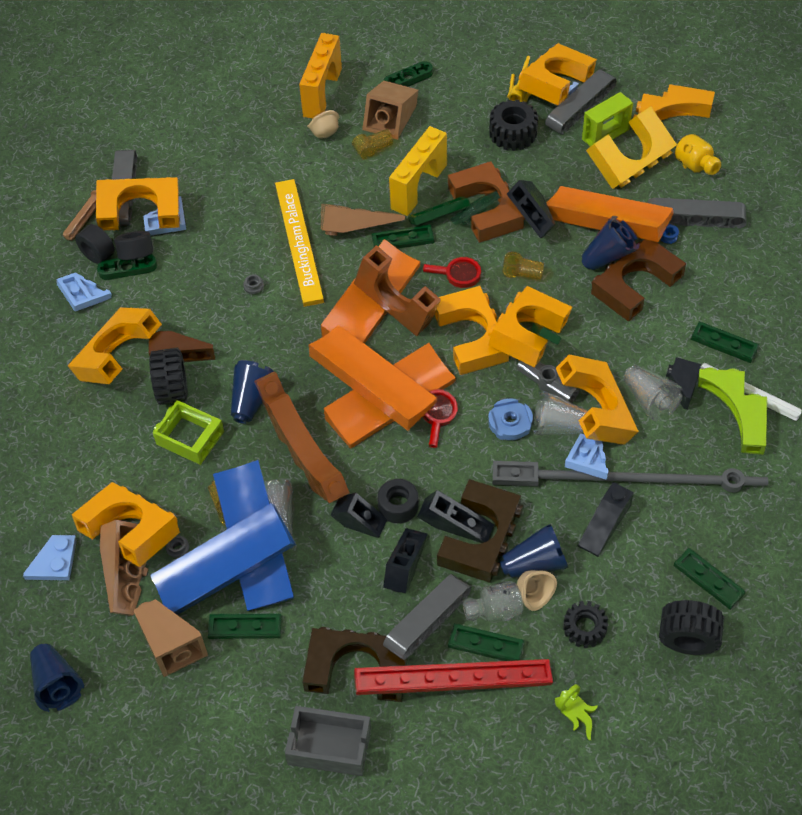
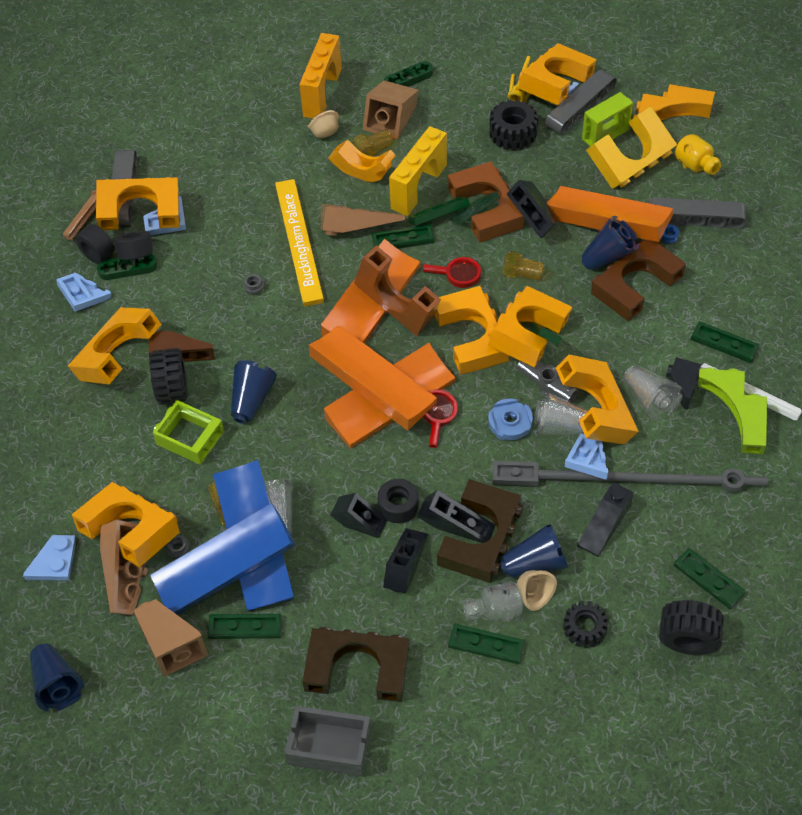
(290, 429): dark orange arch -> none
(359, 165): none -> light orange arch
(426, 617): dark grey beam -> none
(452, 676): red tile -> none
(574, 708): lime piece -> none

